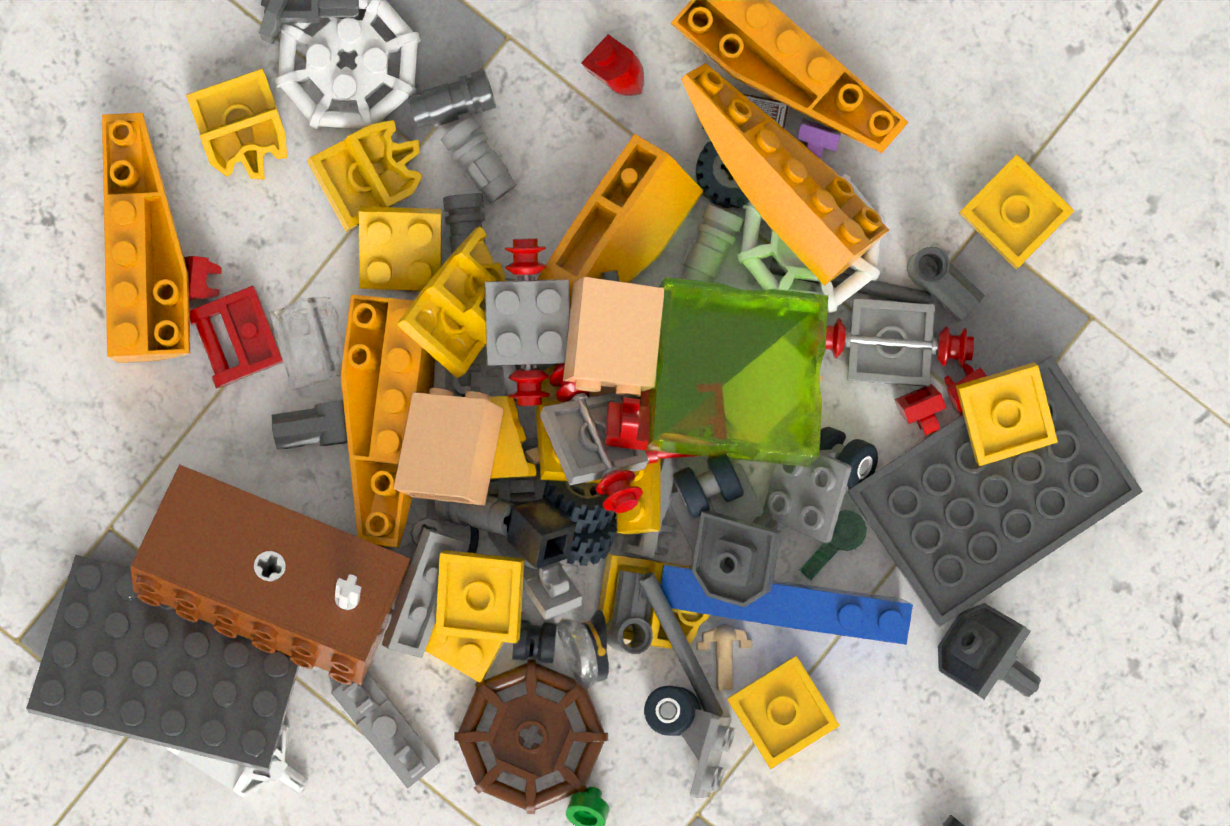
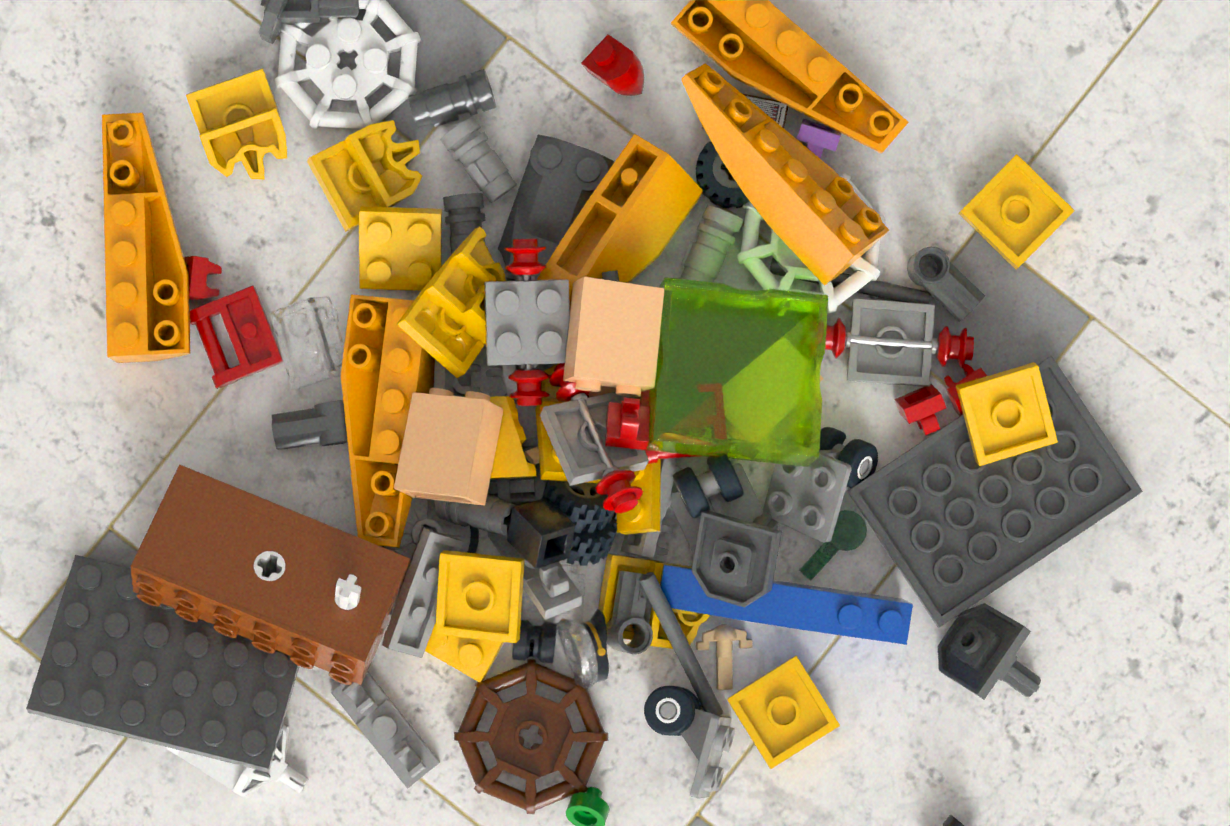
(552, 194): none -> dark grey slope

